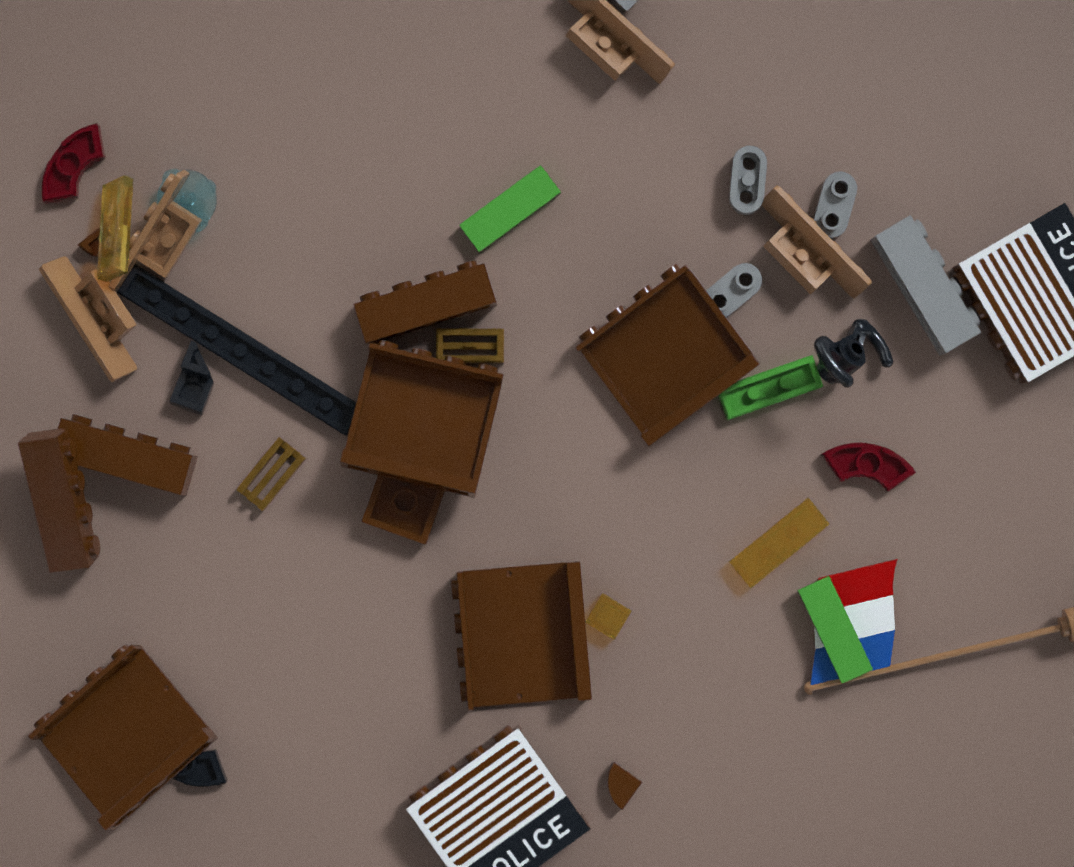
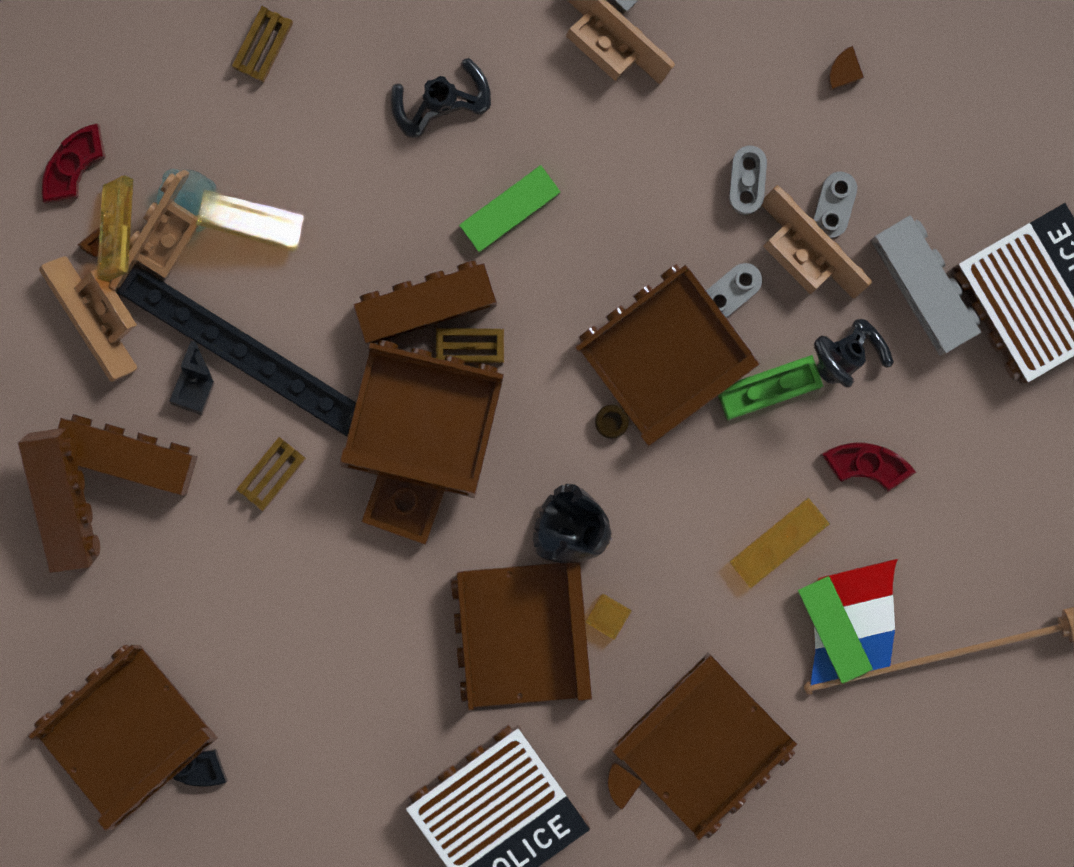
(249, 220): none -> clear yellow tile
(251, 37): none -> pearl gold tile
(476, 104): none -> black piece
(571, 526): none -> black hair
(611, 421): none -> dark brown tile
(705, 747): none -> reddish brown panel
(845, 69): none -> reddish brown tile

